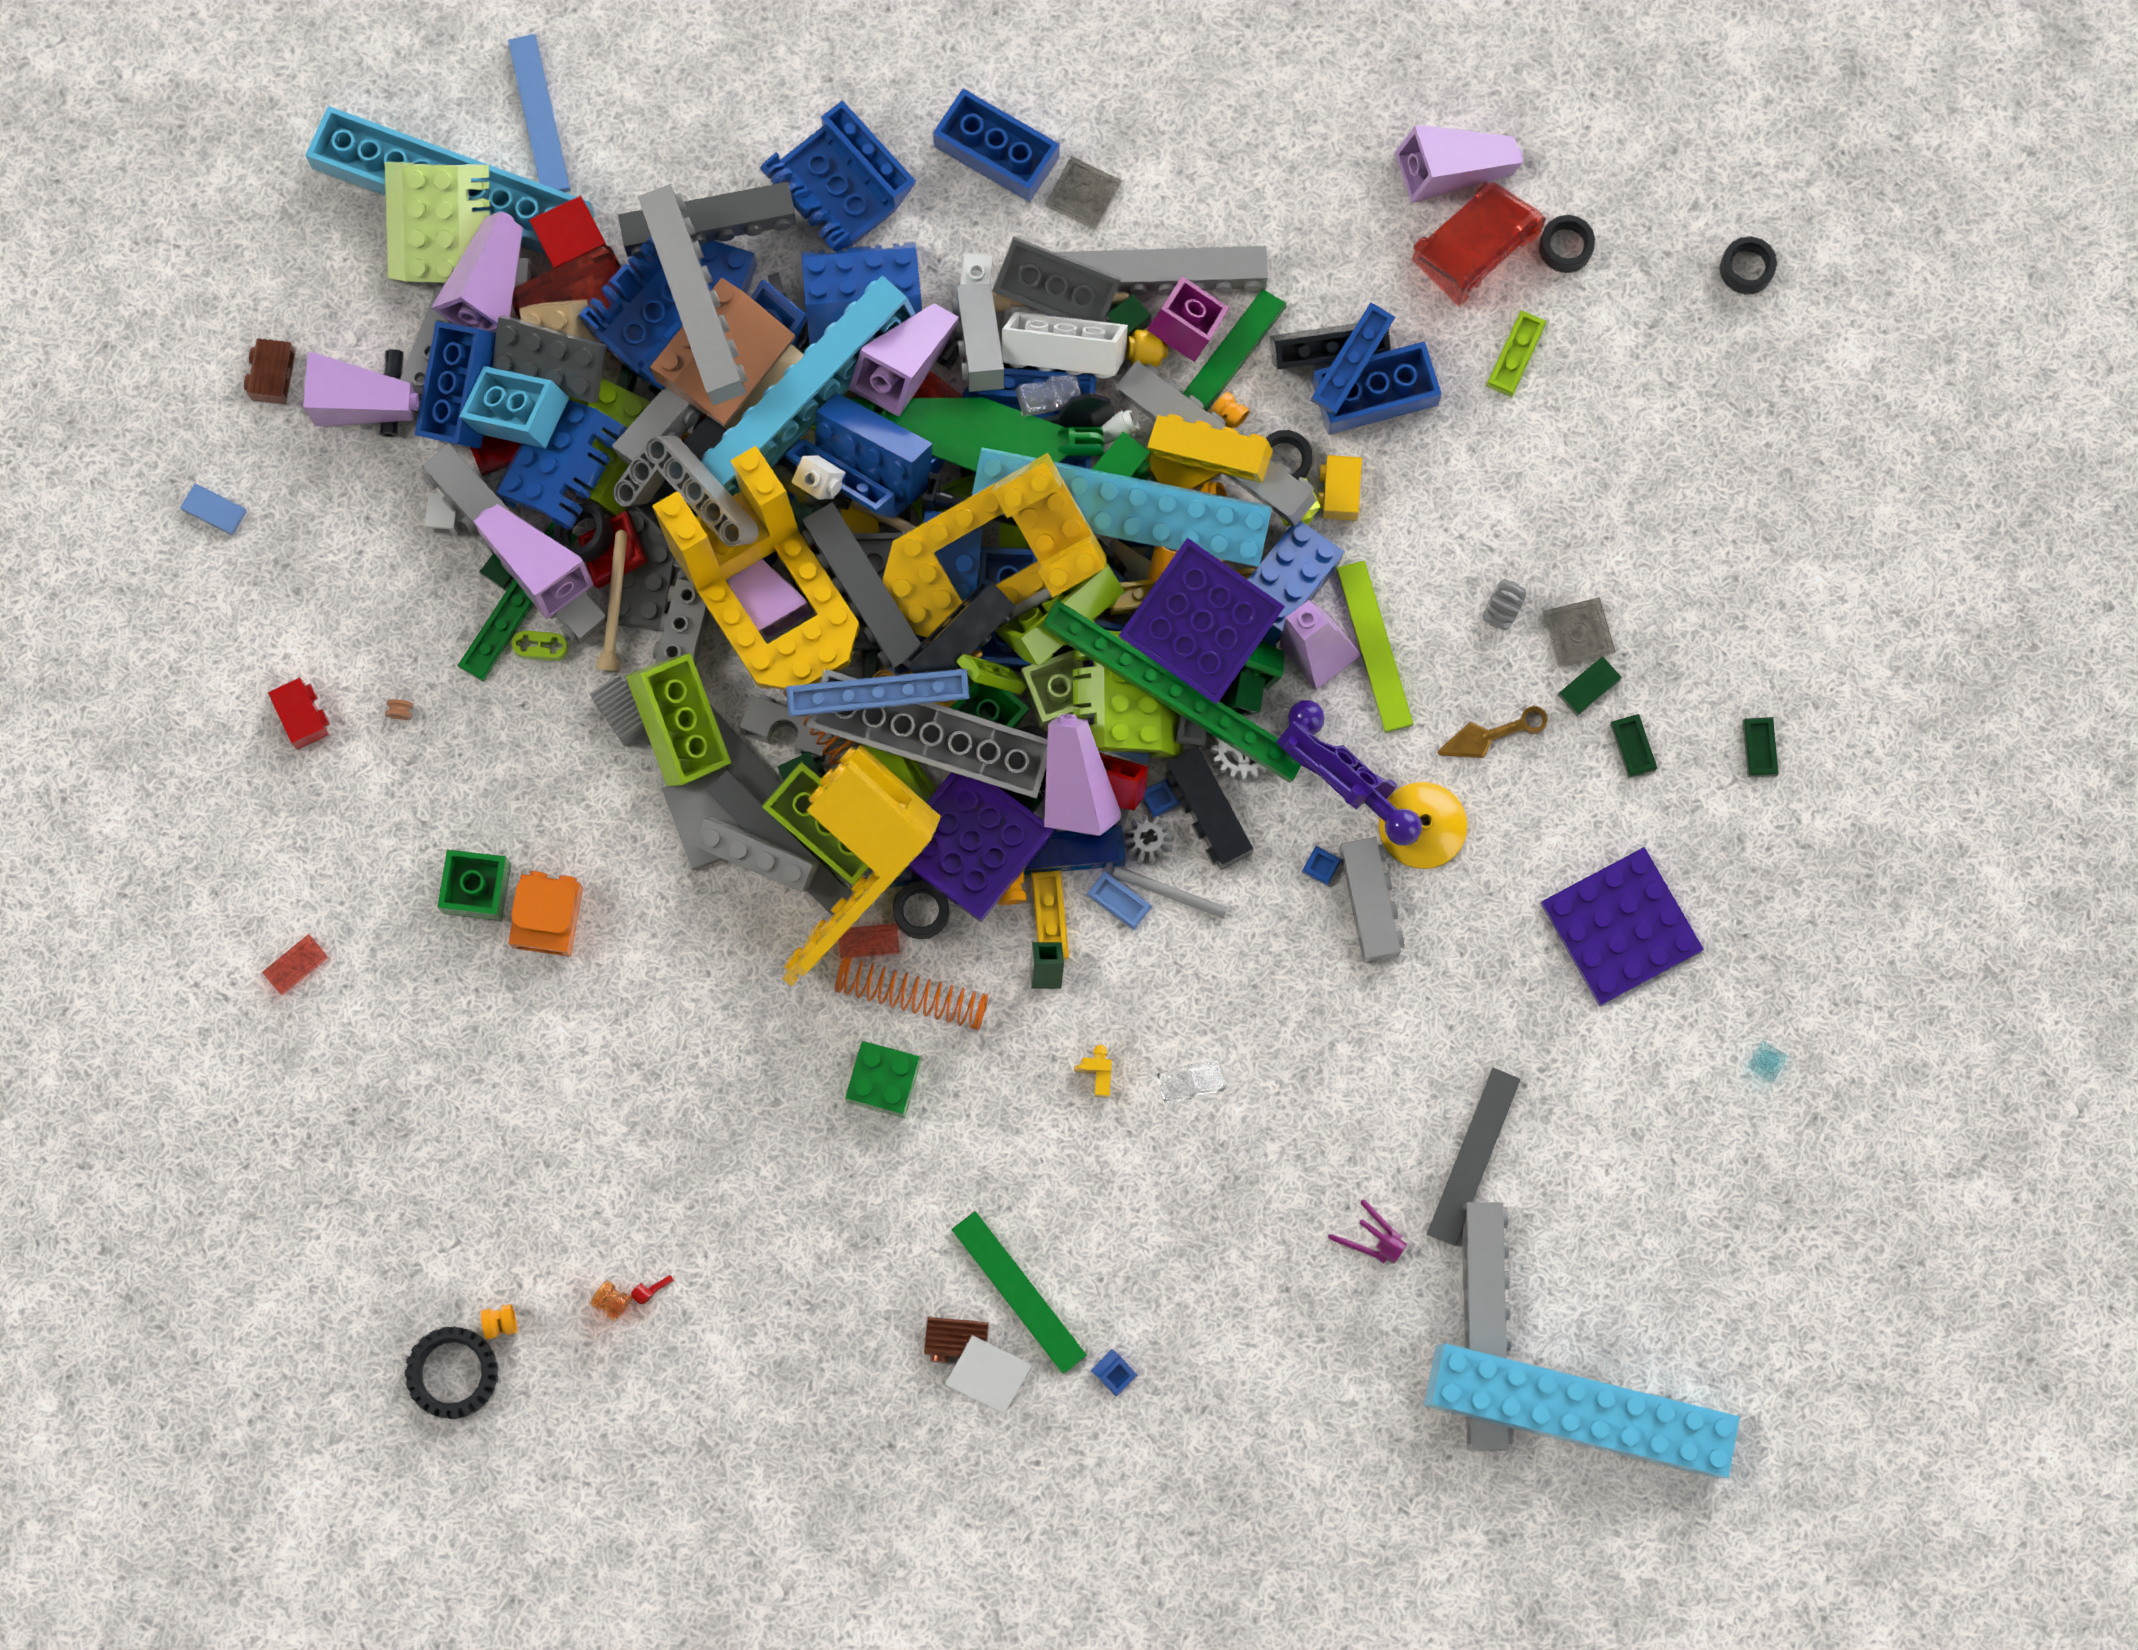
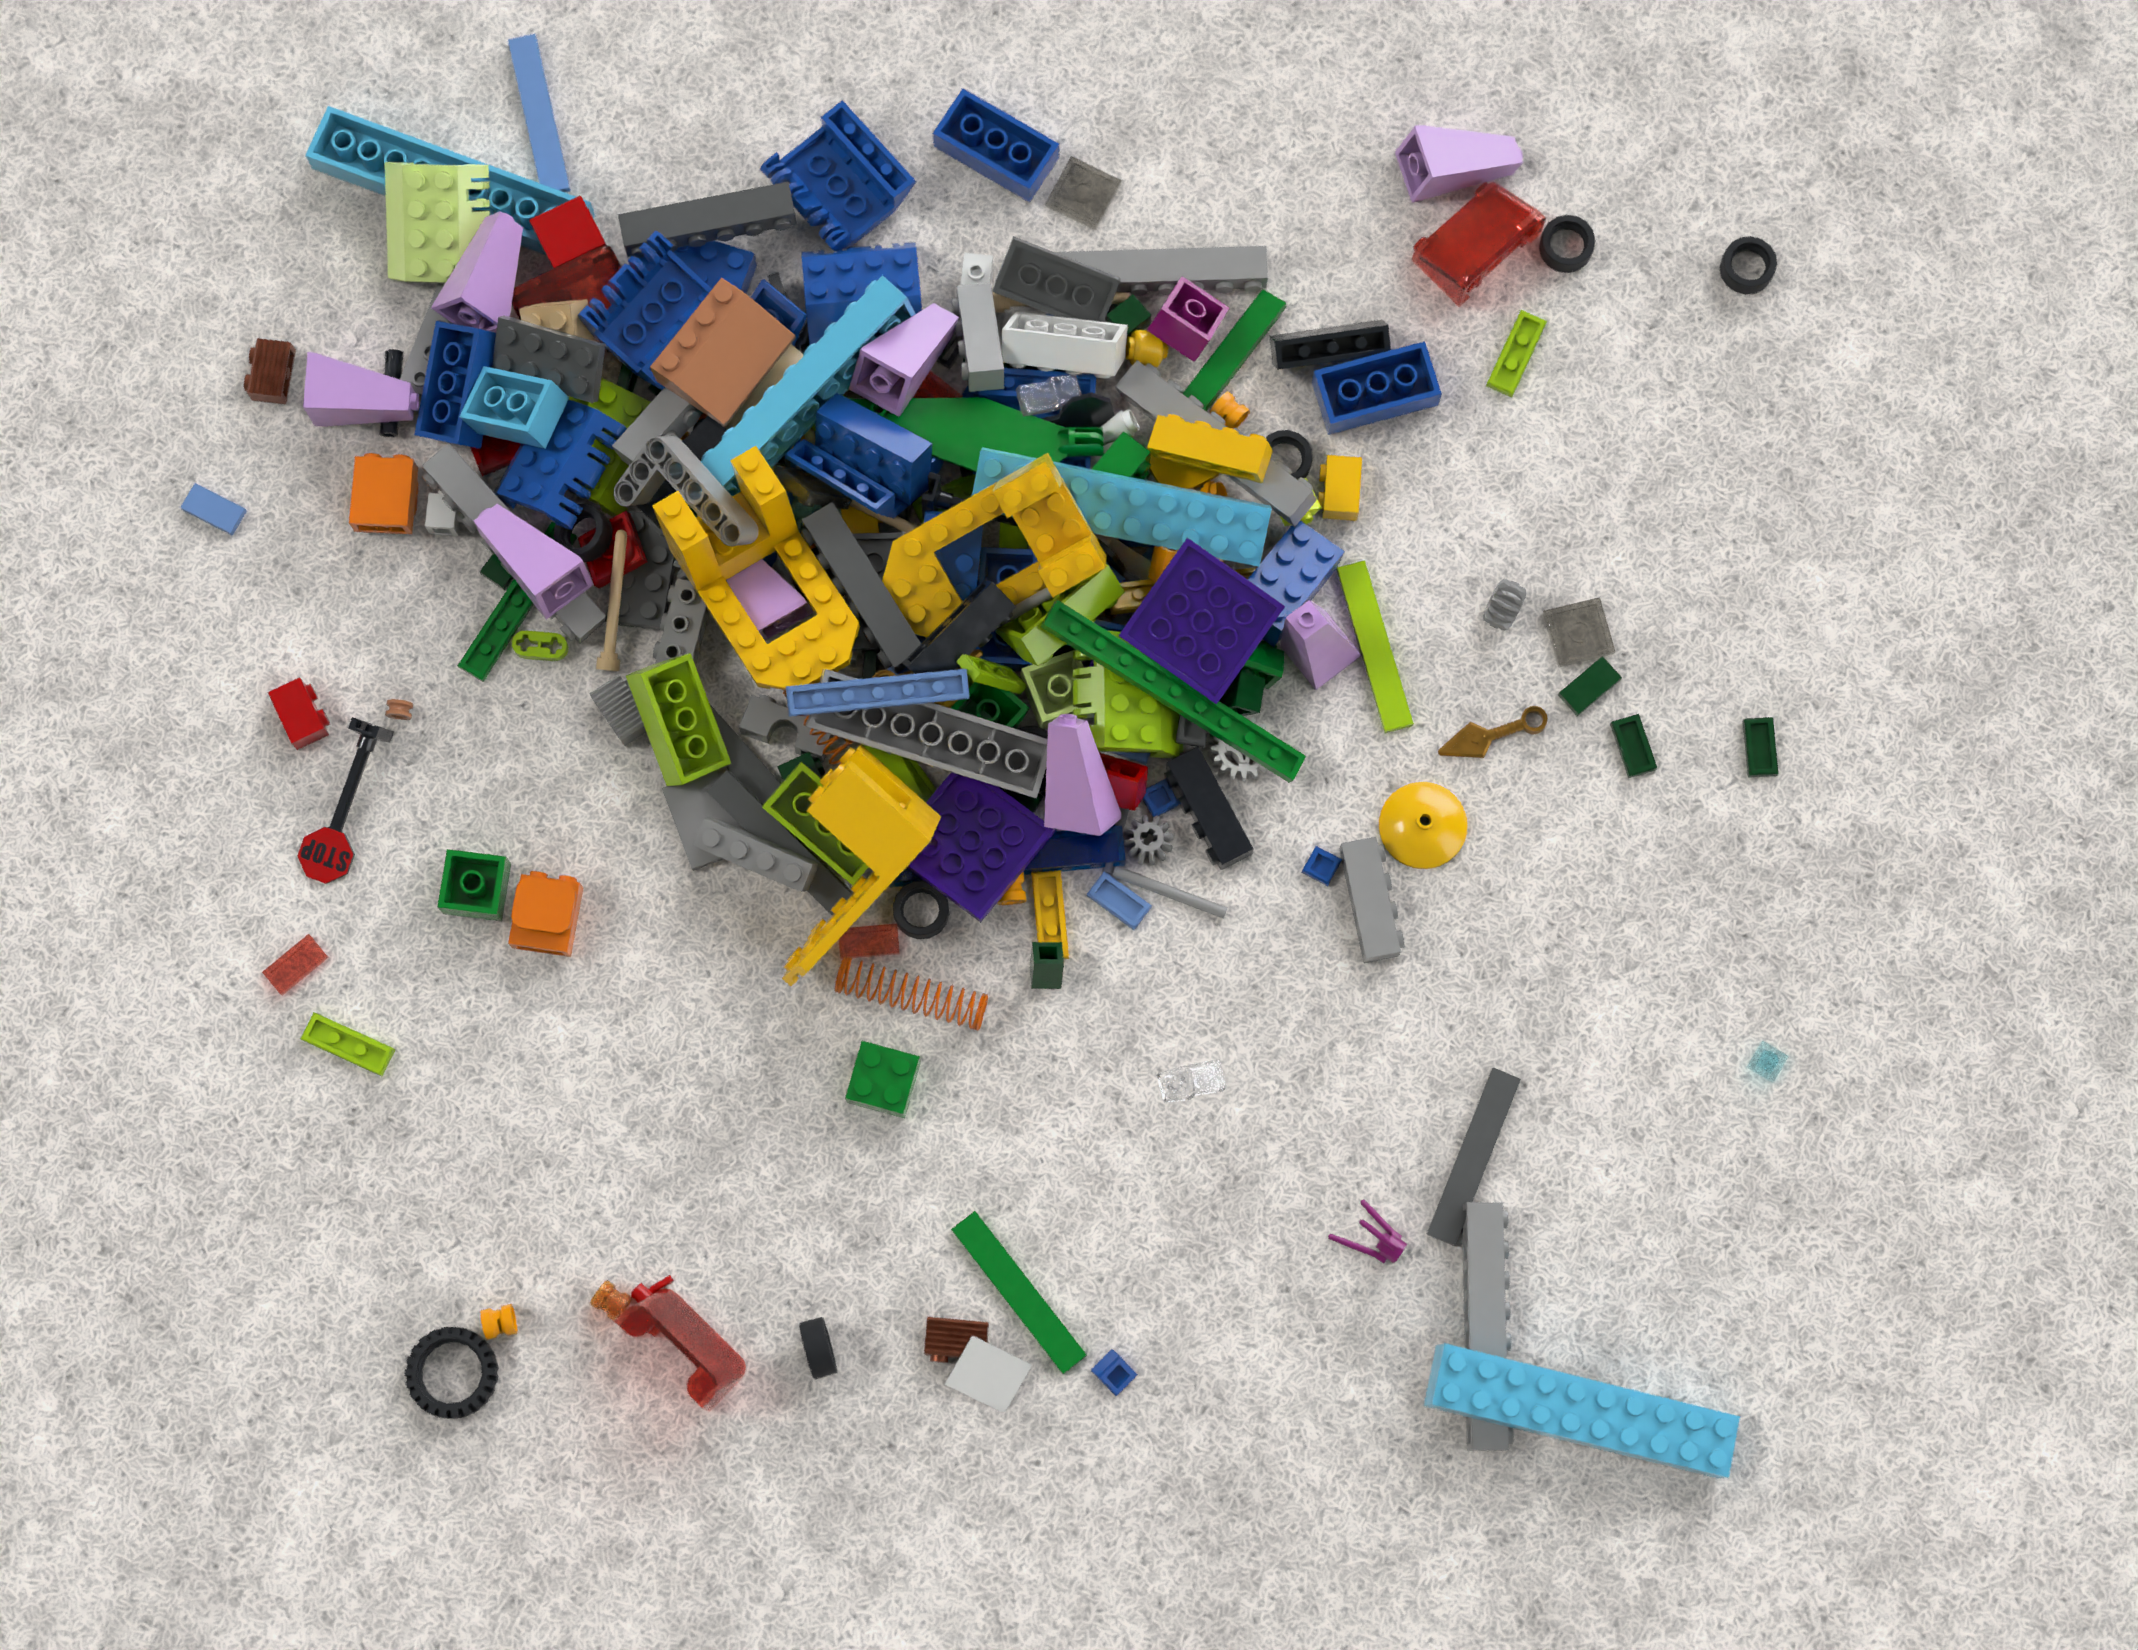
(327, 852): none -> black piece
(347, 1044): none -> lime tile
(384, 494): none -> orange brick
(524, 271): light grey plate -> none
(692, 295): light grey brick -> none
(716, 1360): none -> clear red windscreen
(818, 477): white brick -> none
(818, 1347): none -> black tyre
(1101, 1067): yellow piece -> none
(1345, 772): dark purple piece -> none
(1352, 358): blue plate -> none
(1621, 926): dark purple plate -> none

